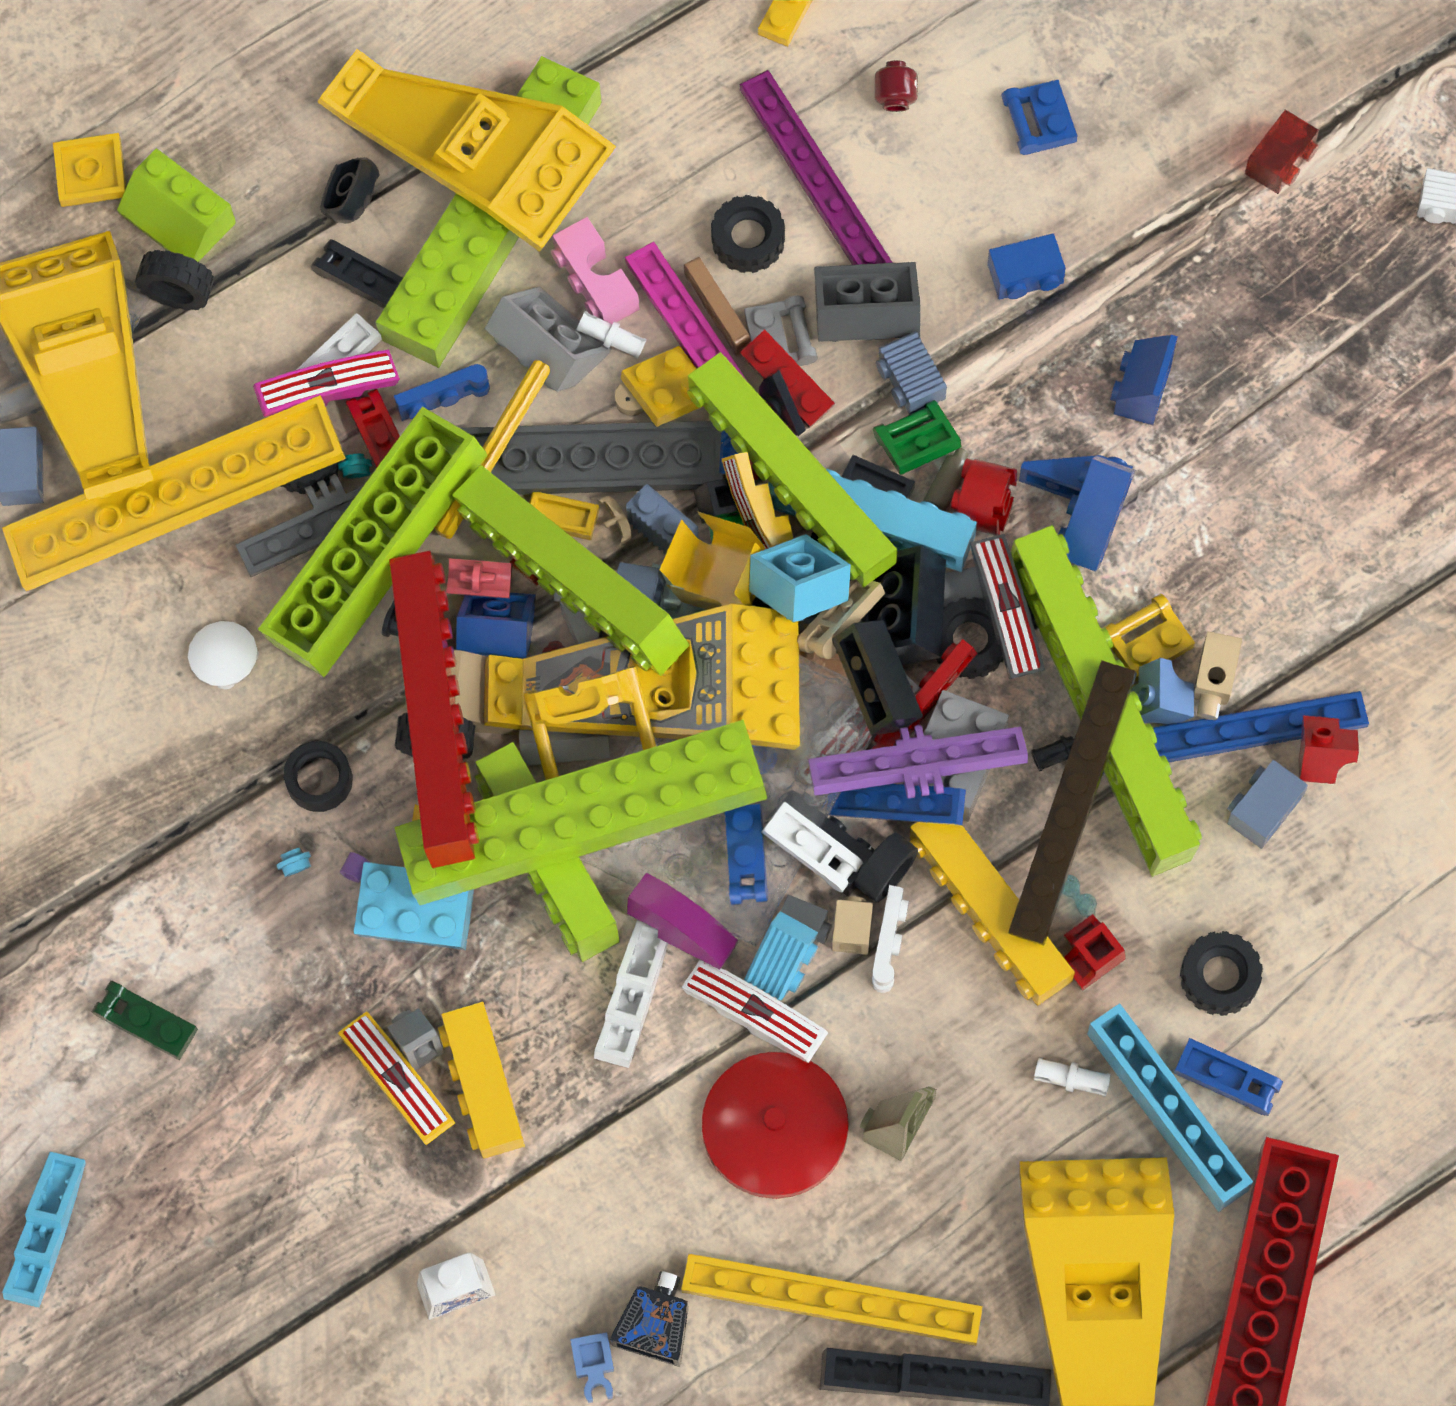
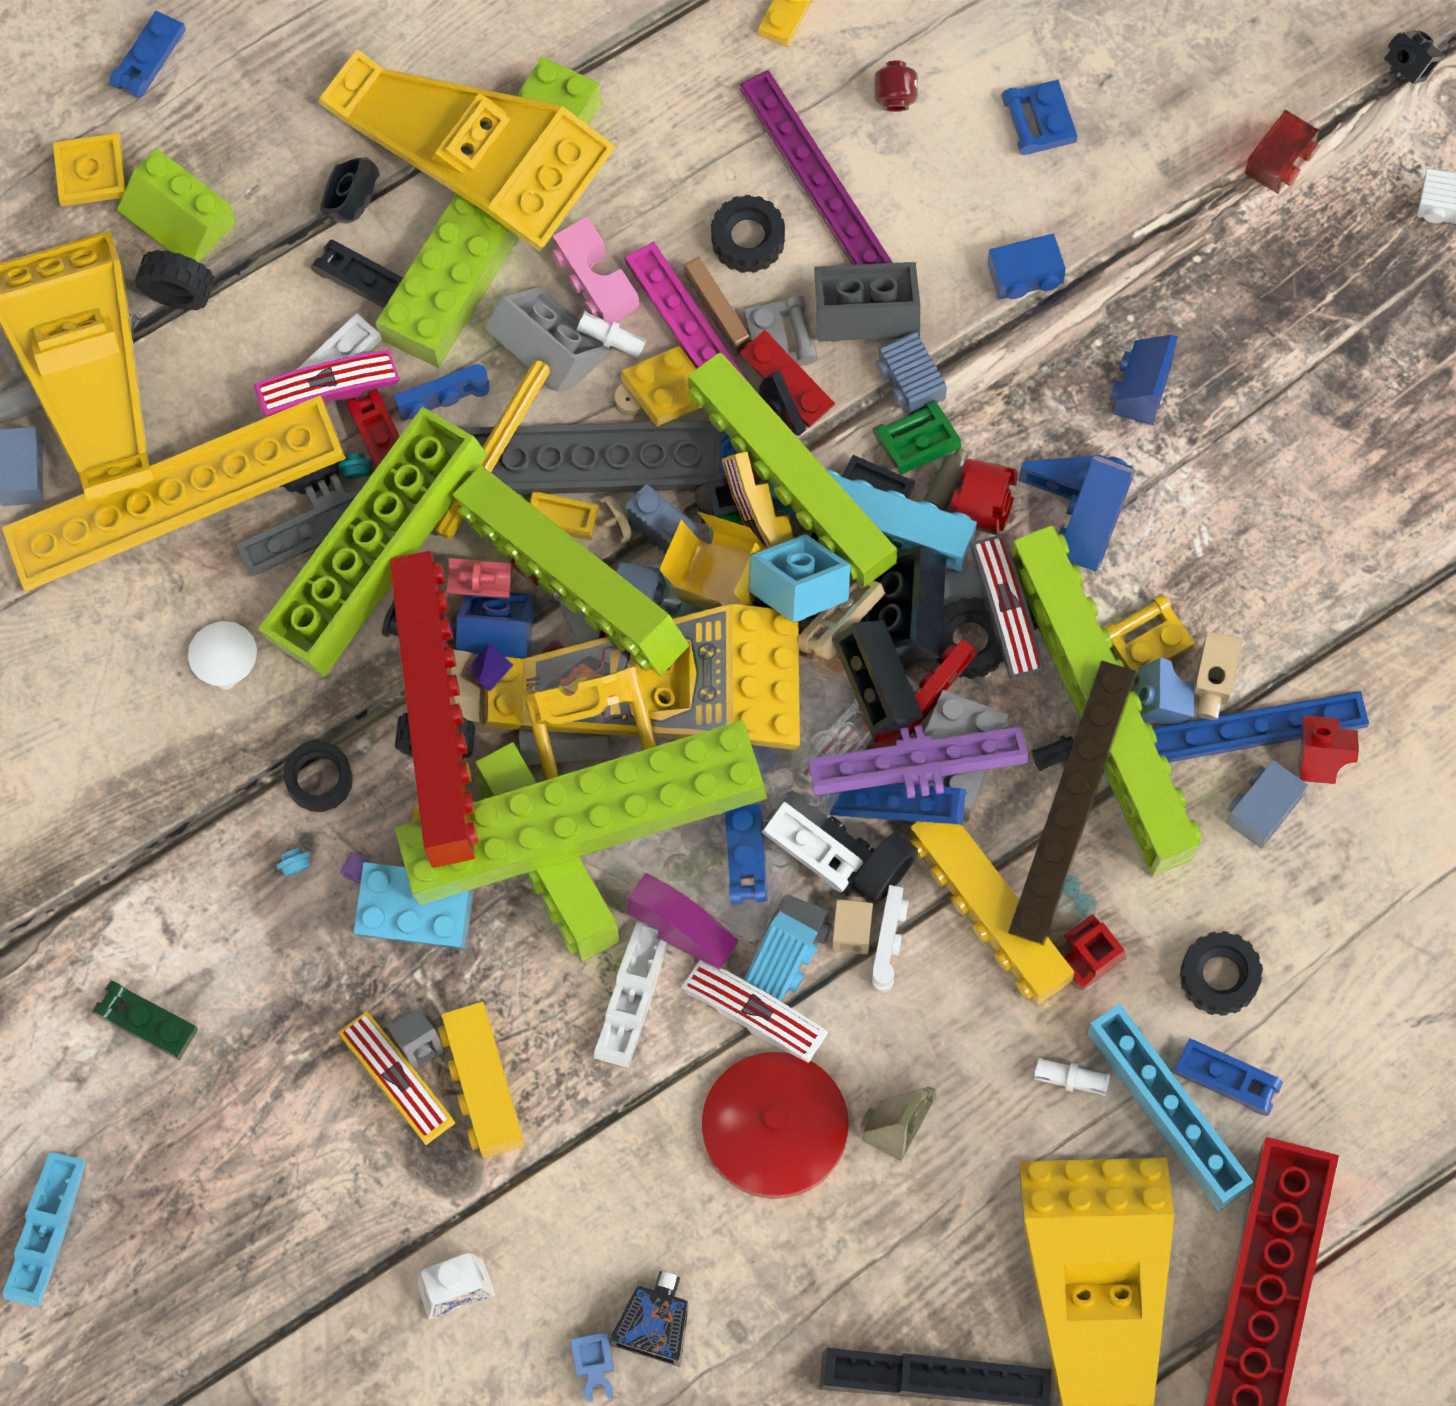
(147, 54): none -> blue plate
(489, 667): none -> dark purple slope
(832, 1299): yellow plate -> none
(1413, 56): none -> black brick

